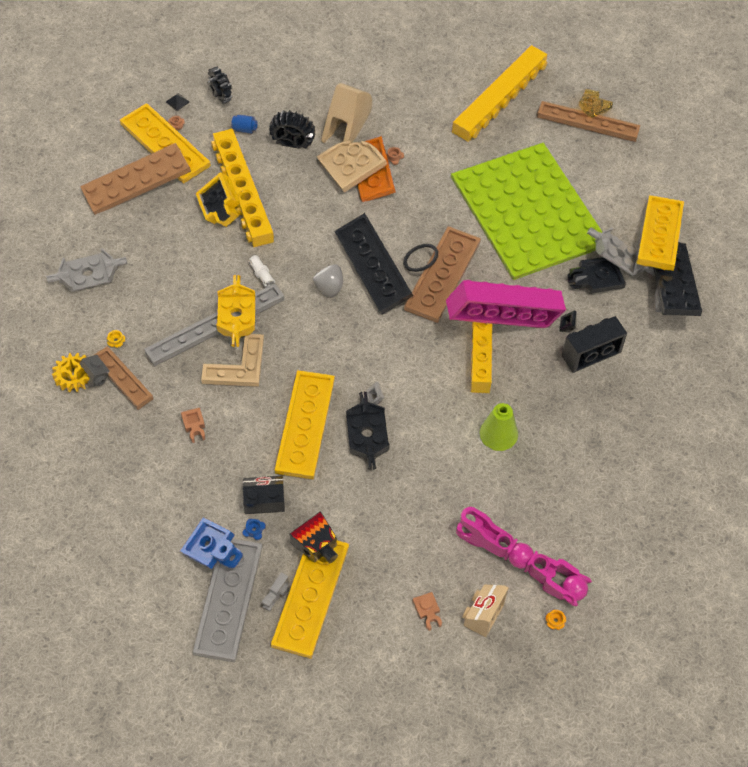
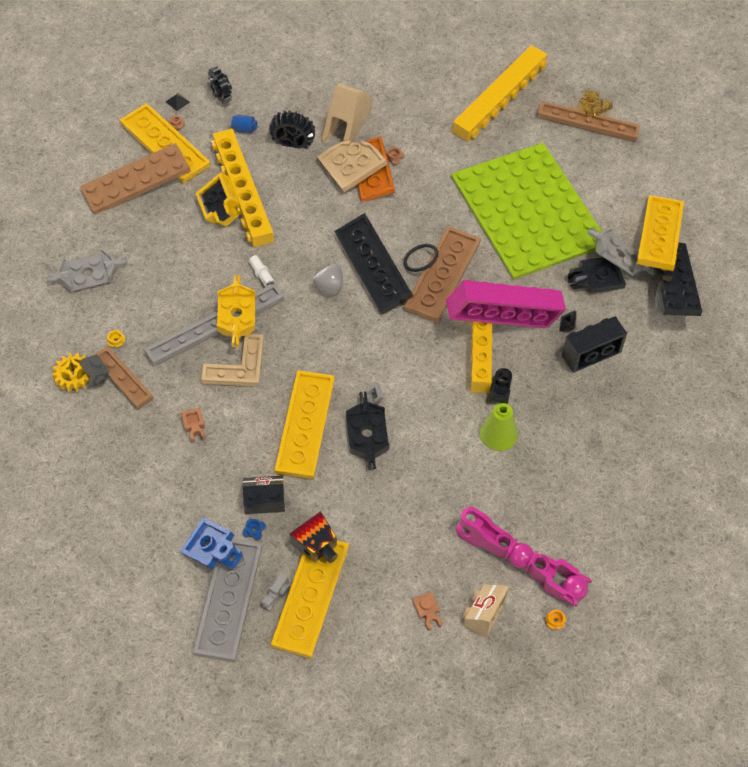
(501, 389): none -> black piece

